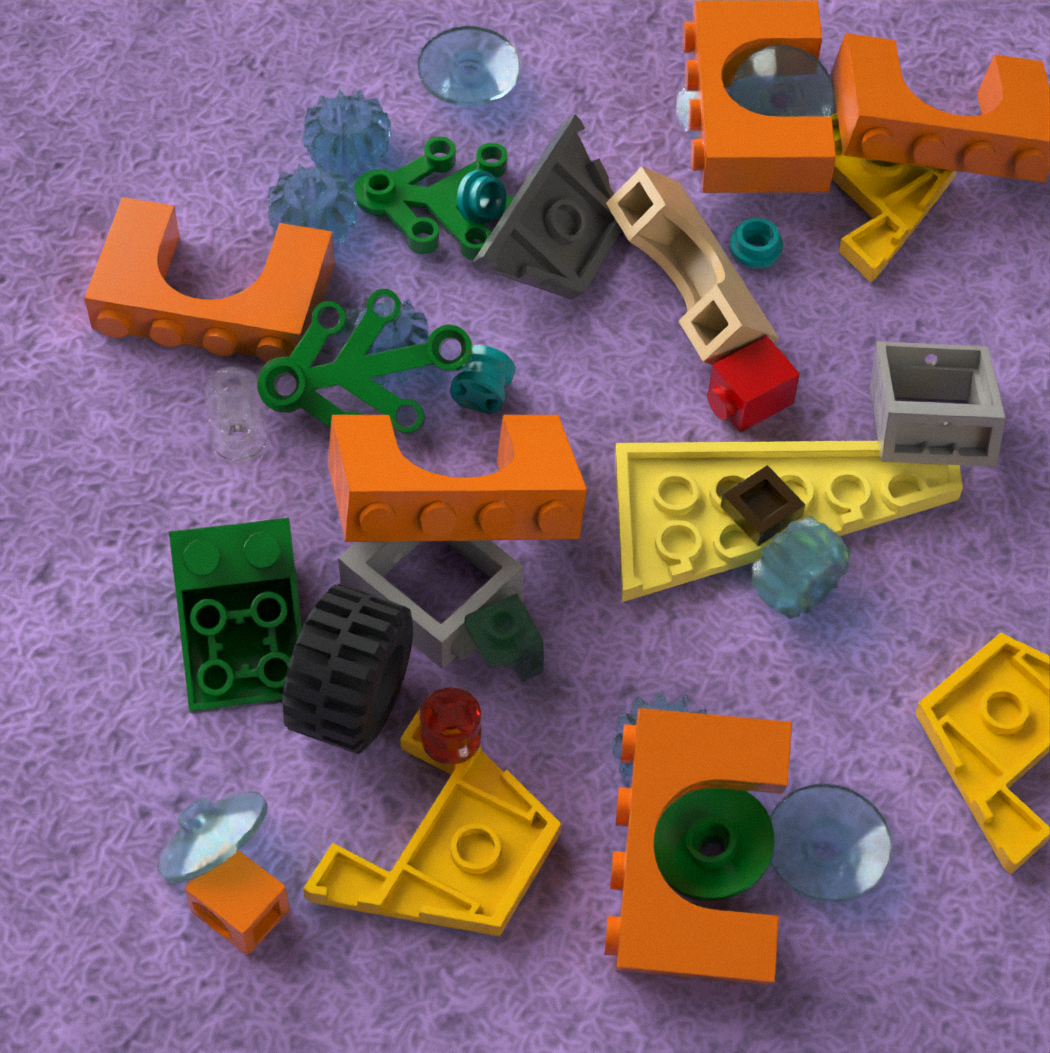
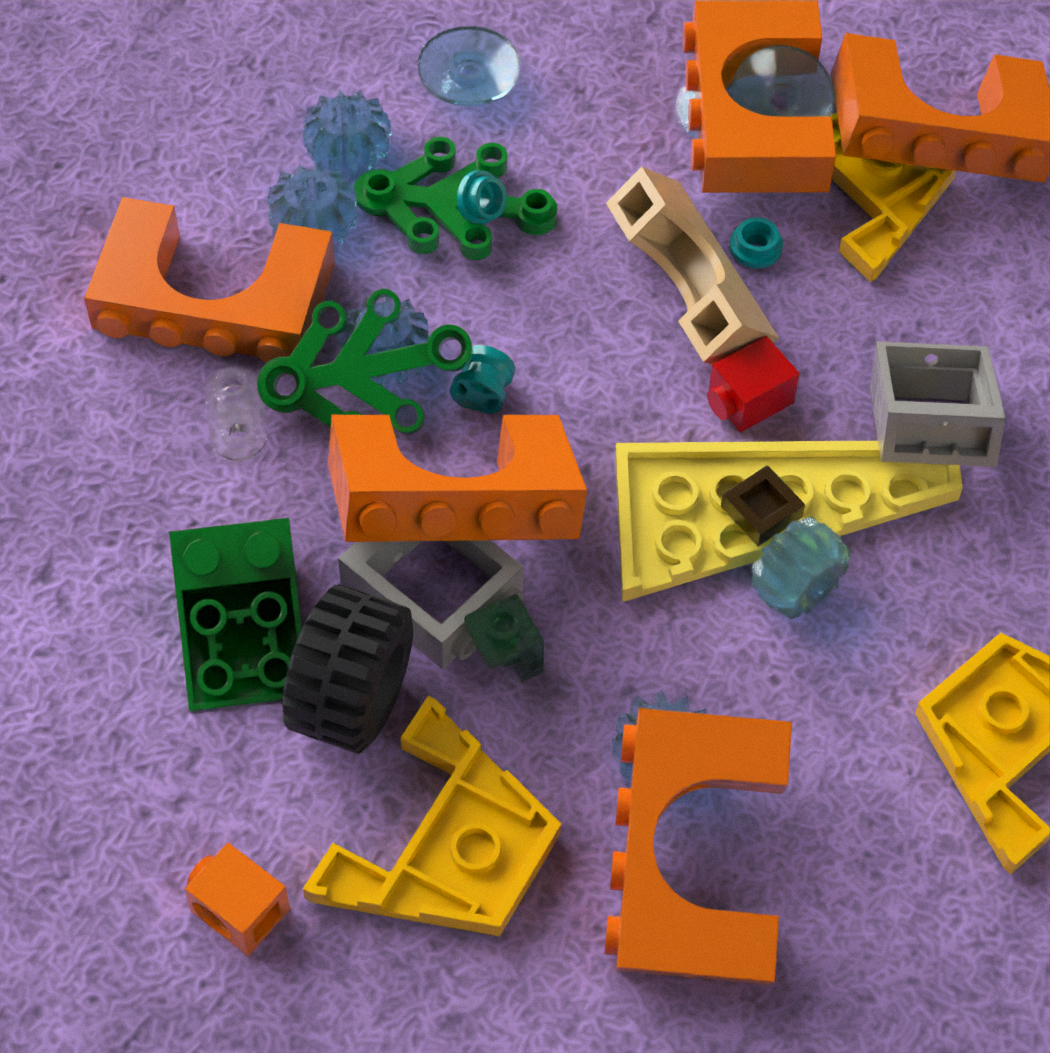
(211, 834): clear light blue dish -> none
(450, 710): clear red wheel -> none
(557, 222): dark grey wing -> none
(719, 817): green dish -> none
(833, 817): clear light blue dish -> none

